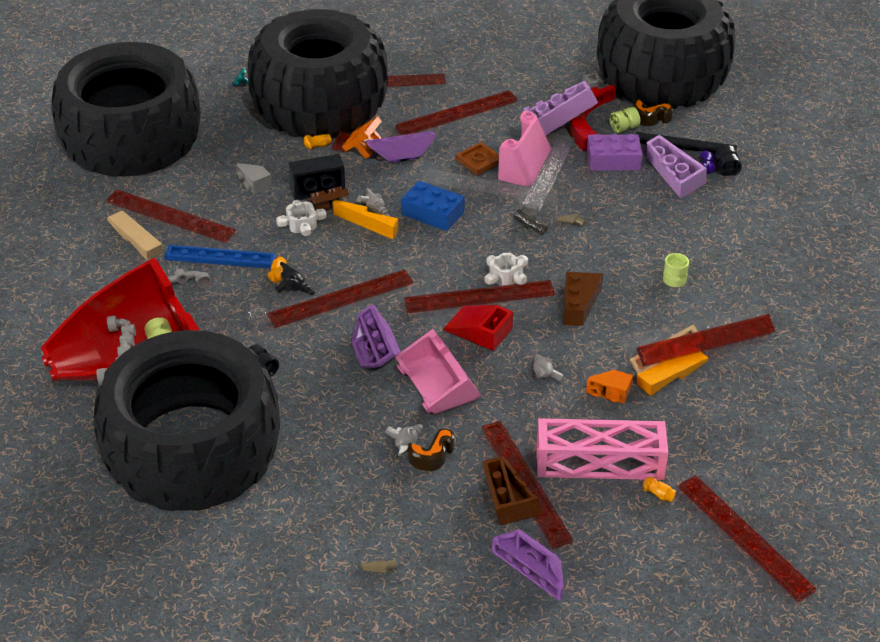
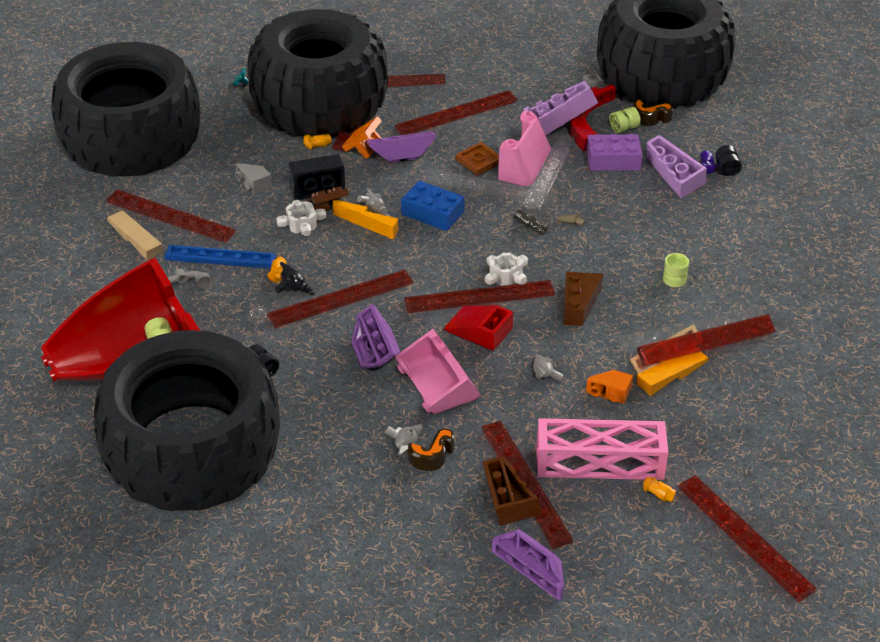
(126, 339): light grey bar -> none
(379, 566): dark tan bar -> none
(683, 143): black tile -> none

